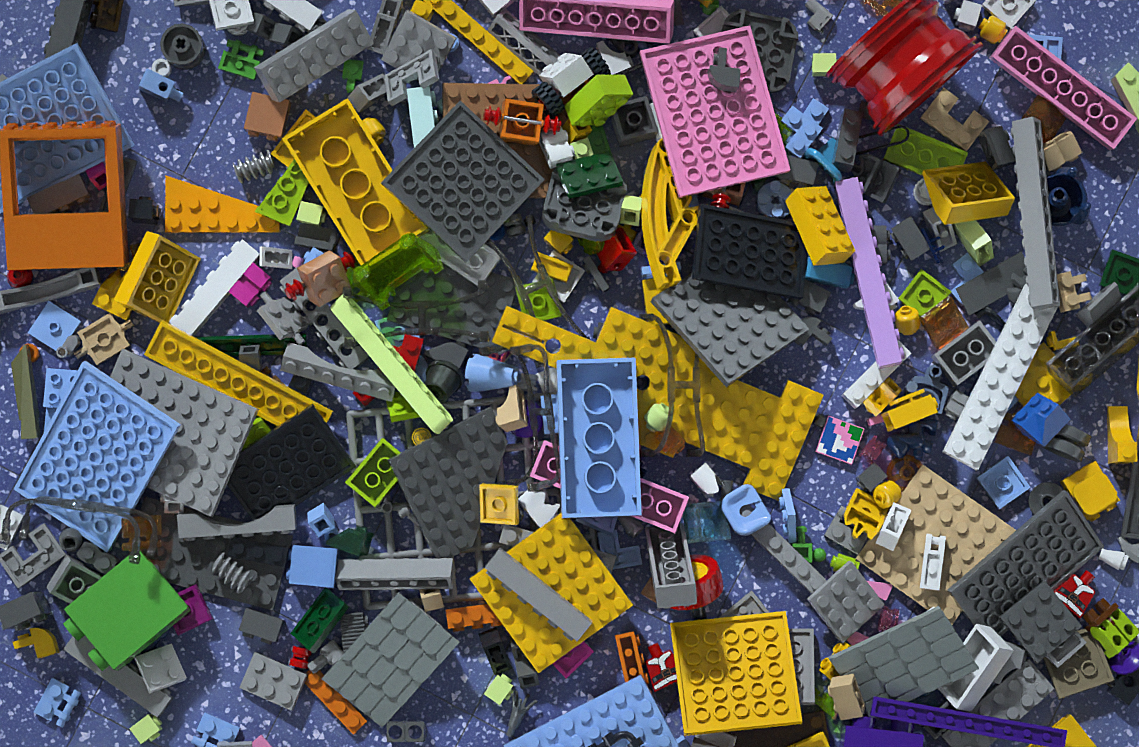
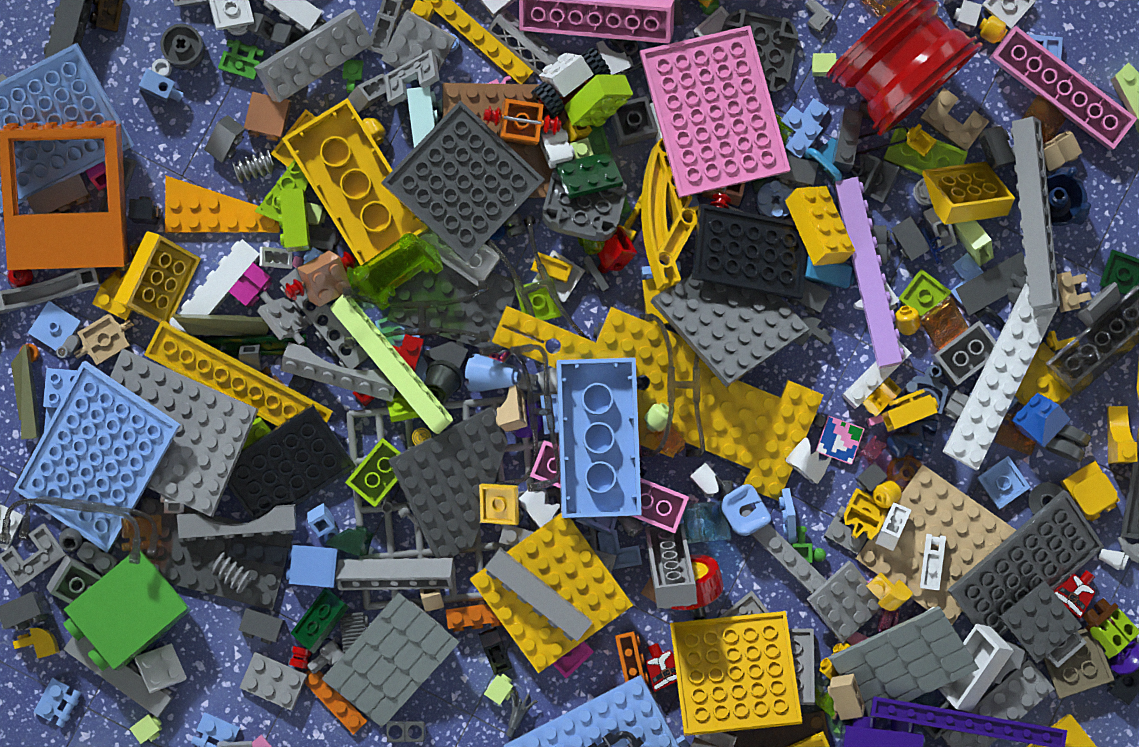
(199, 611): magenta tile -> none
(221, 324): none -> olive wedge
(225, 139): none -> dark grey brick
(294, 220): none -> lime brick
(526, 672): dark grey brick -> none
(559, 242): yellow arch -> none
(631, 210): yellowish green brick -> none
(723, 77): dark grey brick -> none
(807, 463): none -> white piece
(839, 560): lime brick -> none
(890, 595): none -> yellow brick
(920, 140): none -> yellow bracket

